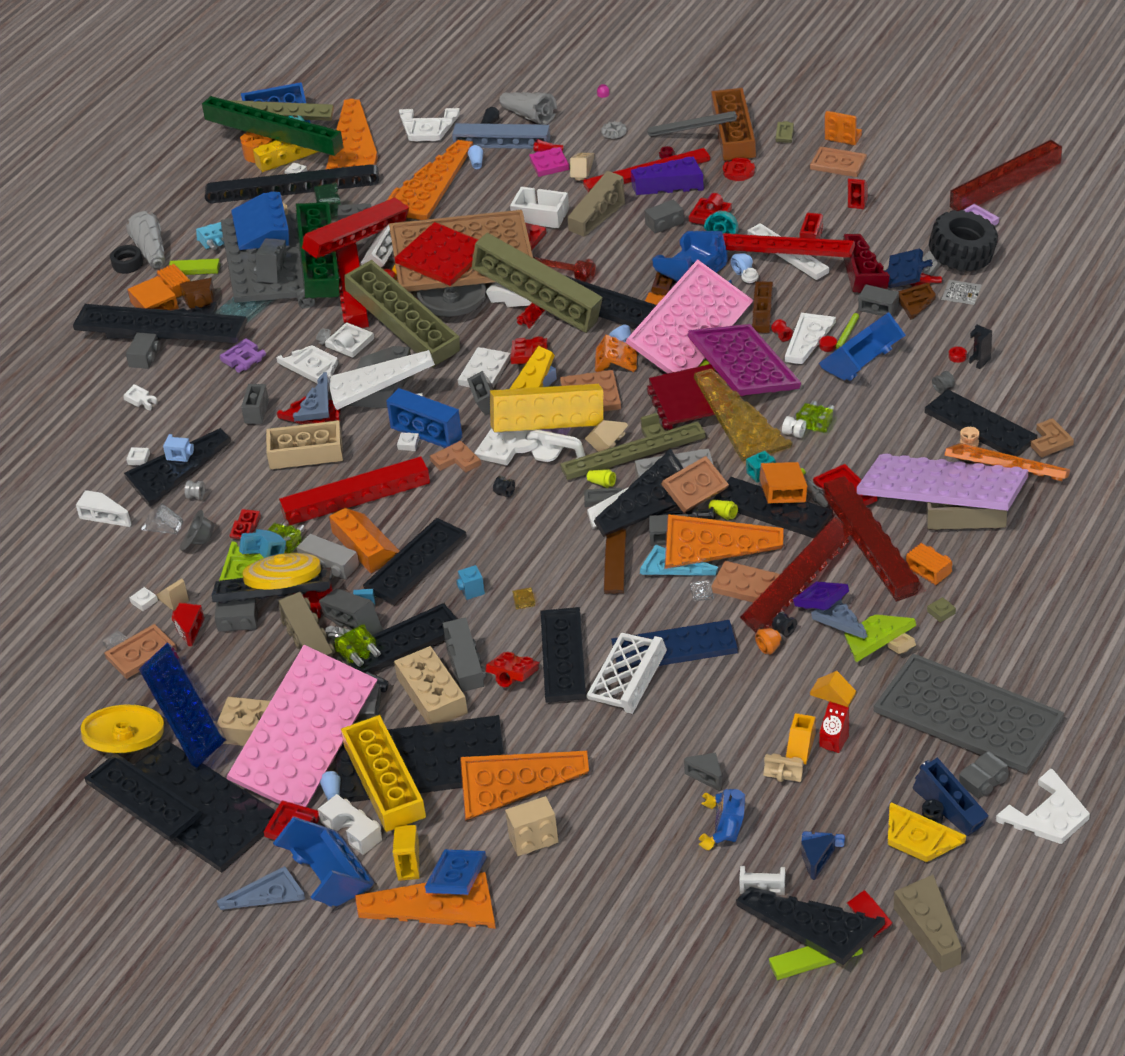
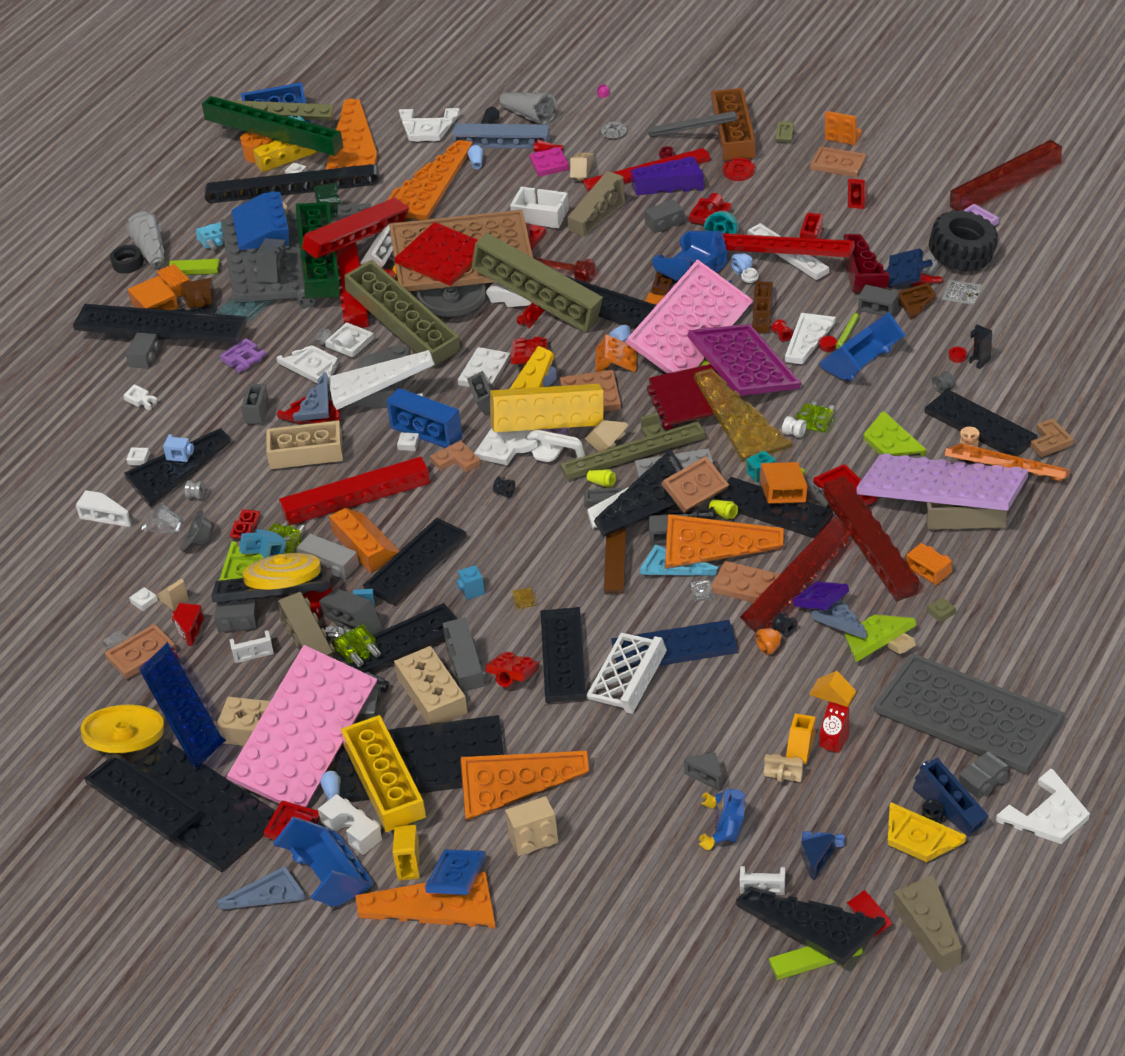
(252, 649): none -> white hinge
(890, 438): none -> lime wing

